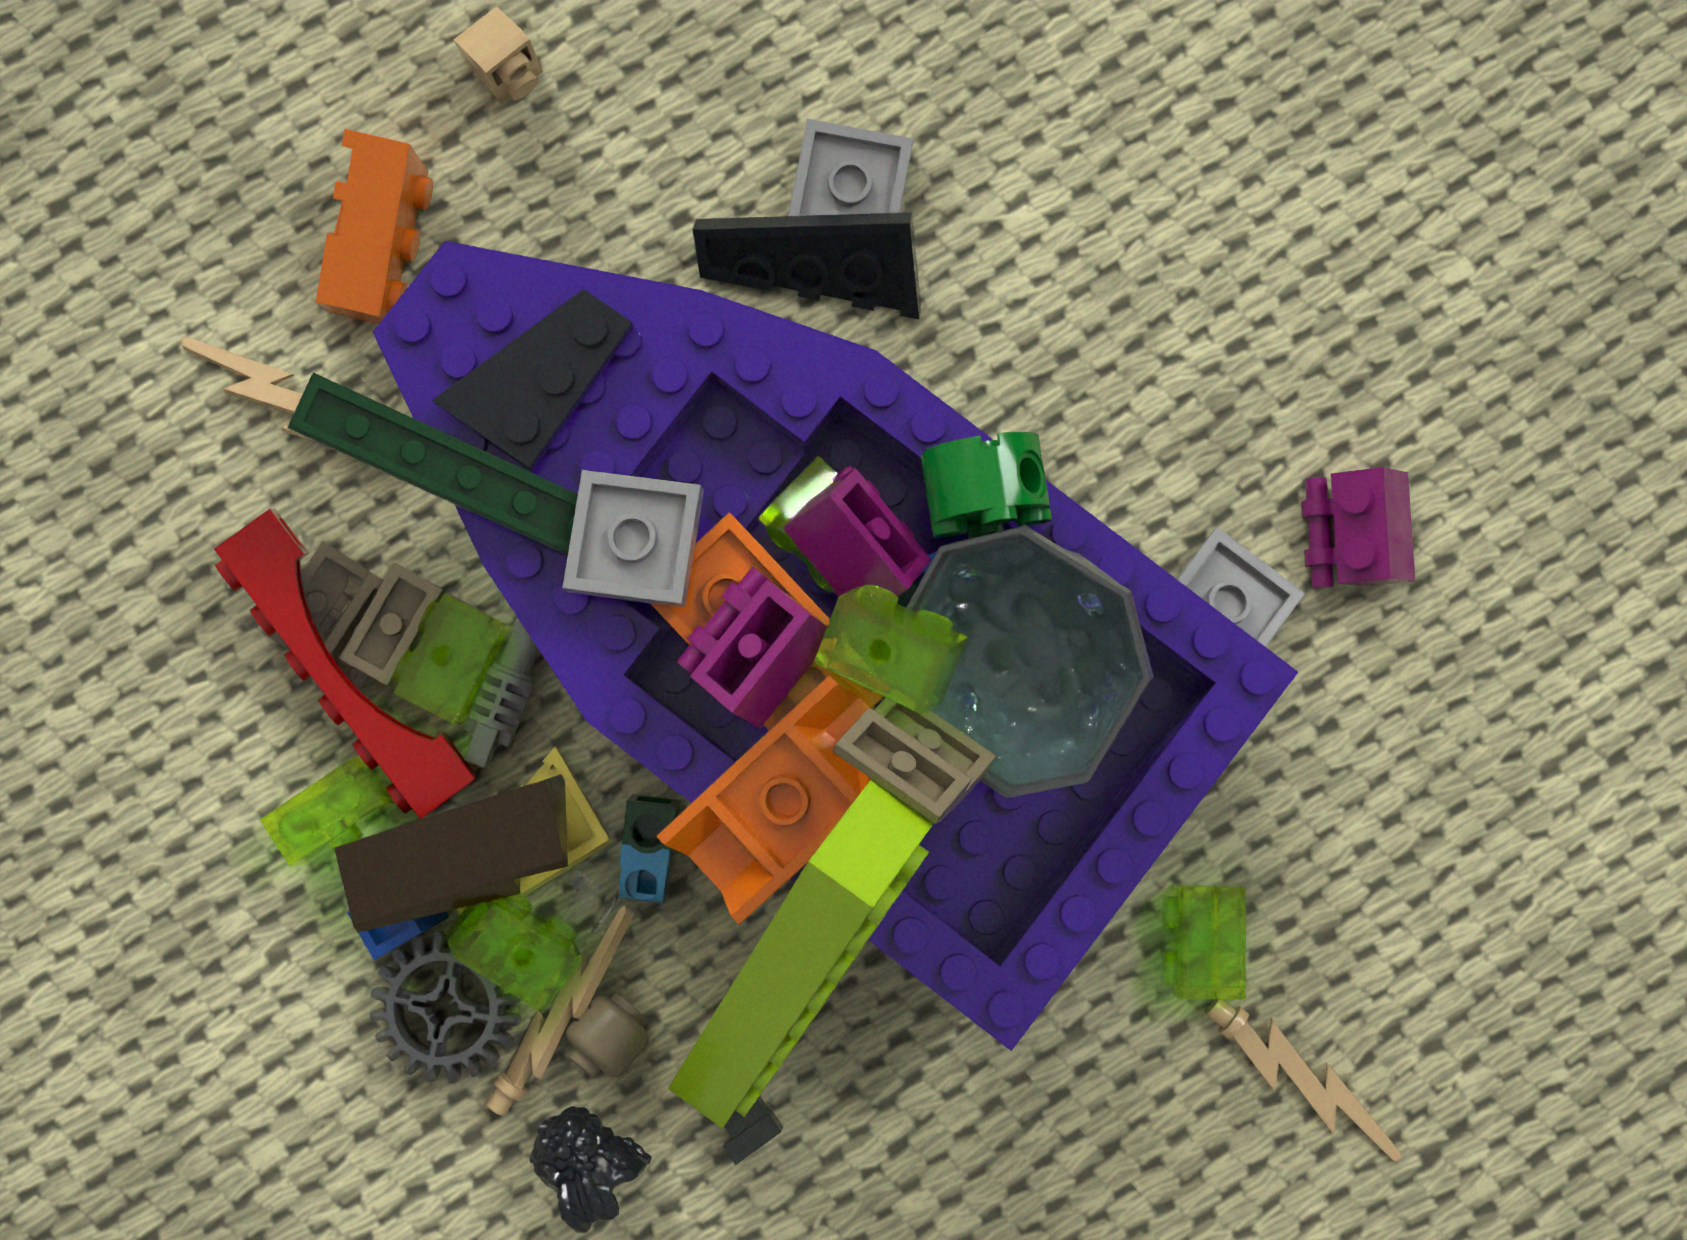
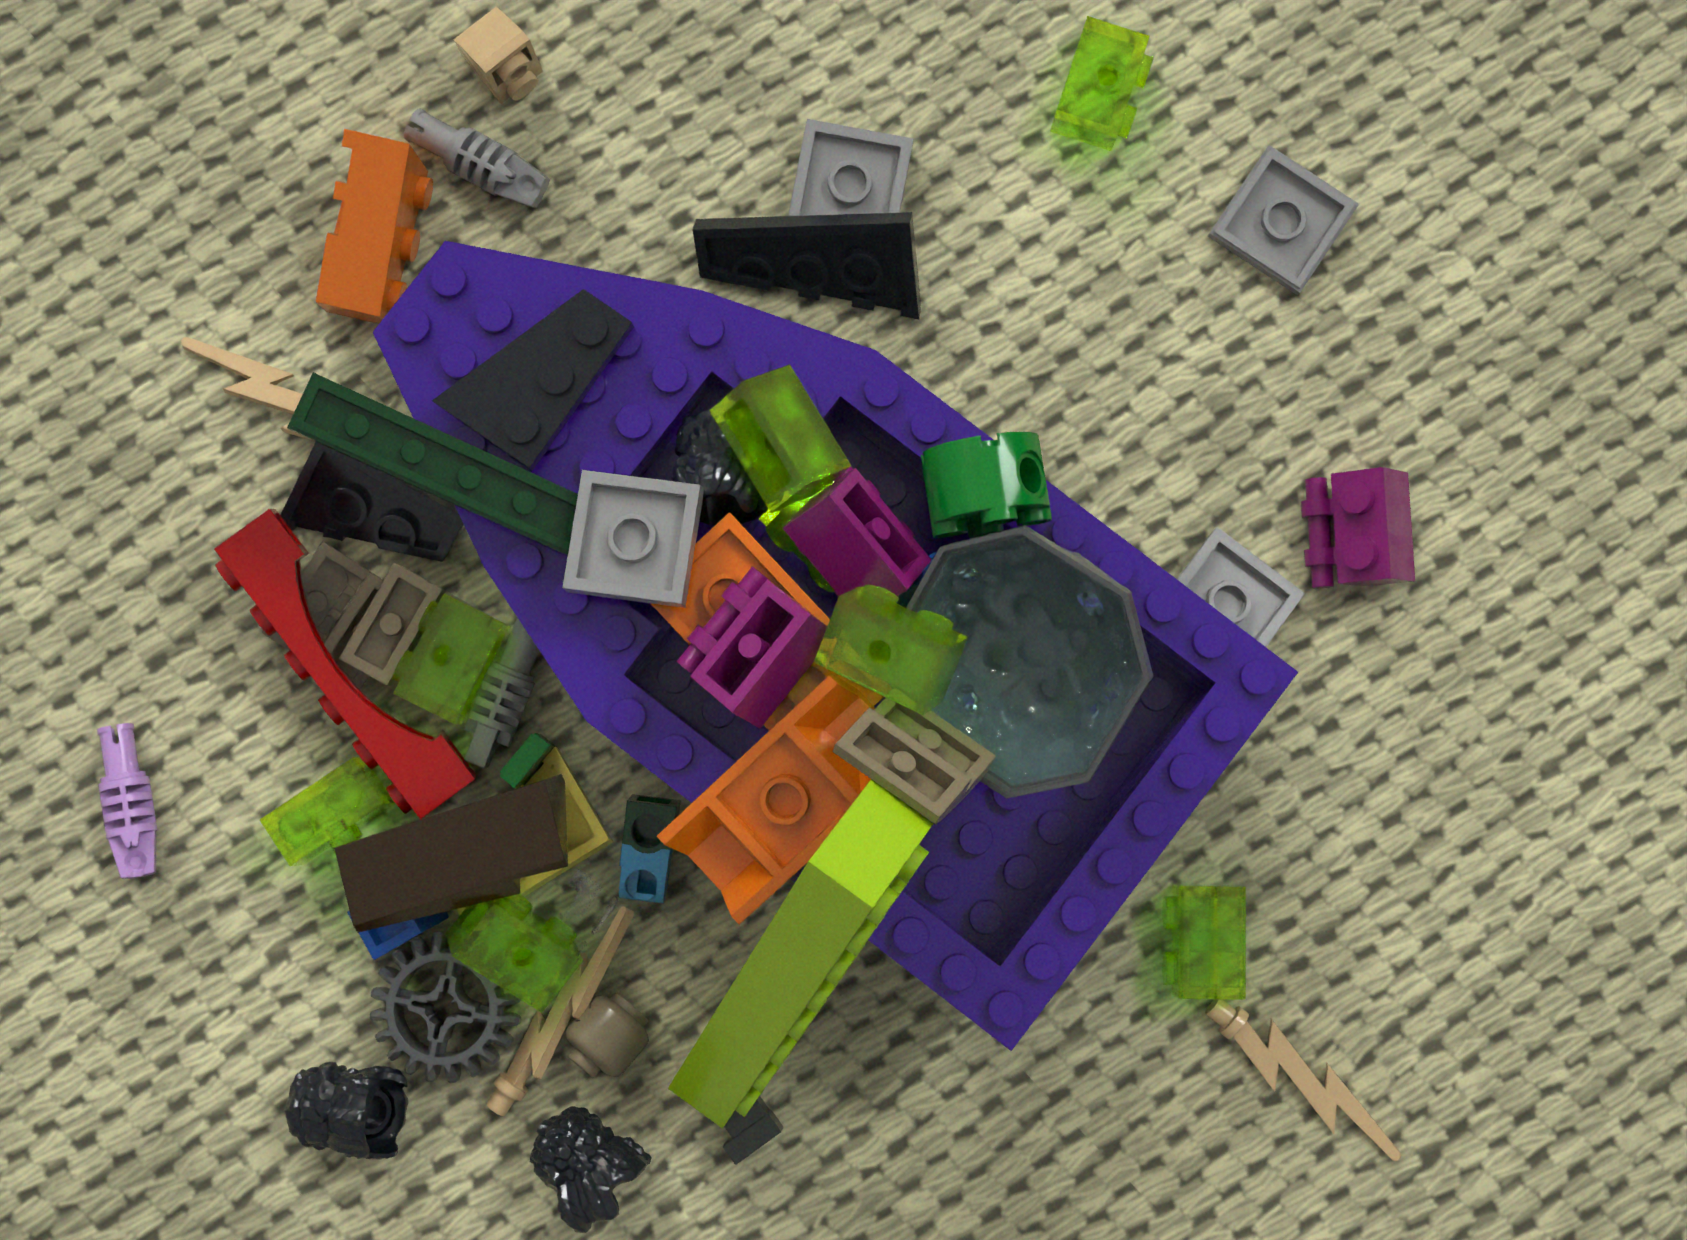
(127, 804): none -> lavender hinge
(348, 1109): none -> black hair
(370, 506): none -> black wing
(479, 159): none -> light grey hinge
(526, 760): none -> green tile
(712, 463): none -> black hair
(780, 437): none -> clear neon green brick
(1100, 84): none -> clear neon green brick
(1283, 220): none -> light grey tile

